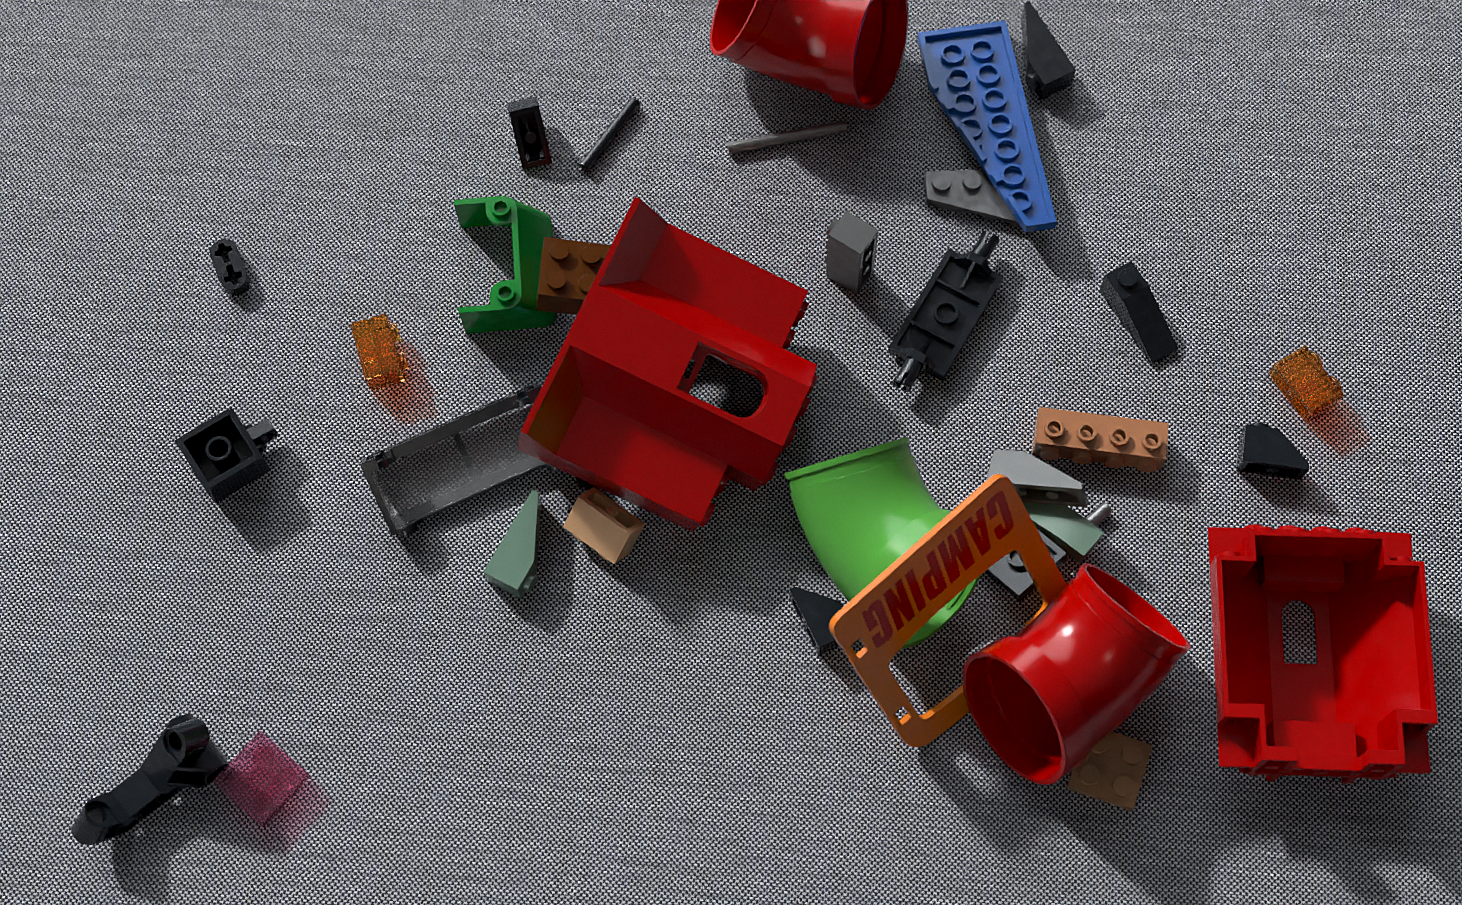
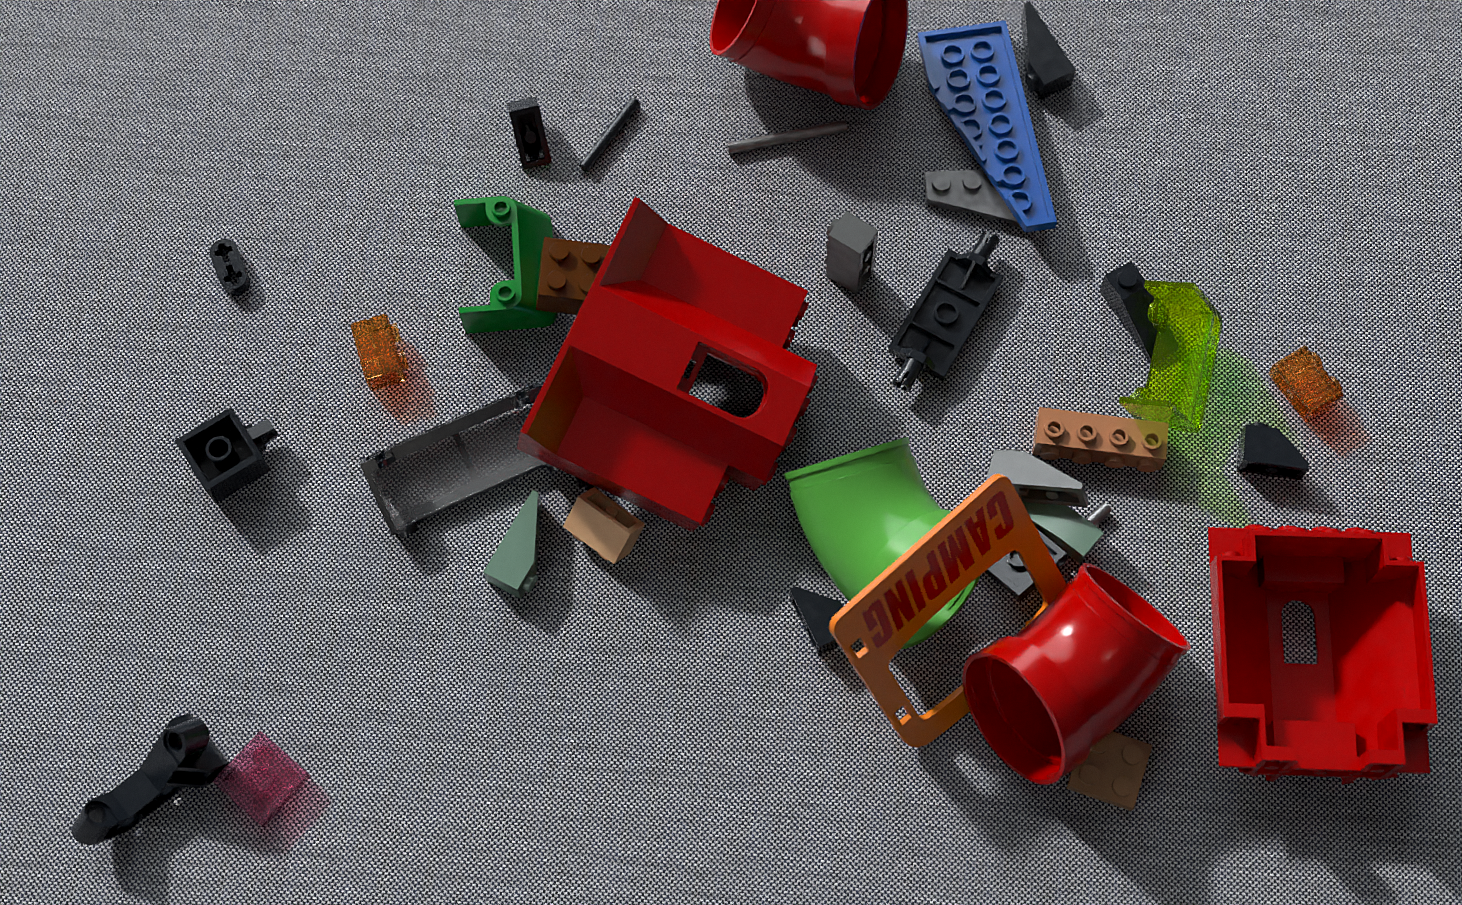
(1181, 357): none -> clear neon green windscreen

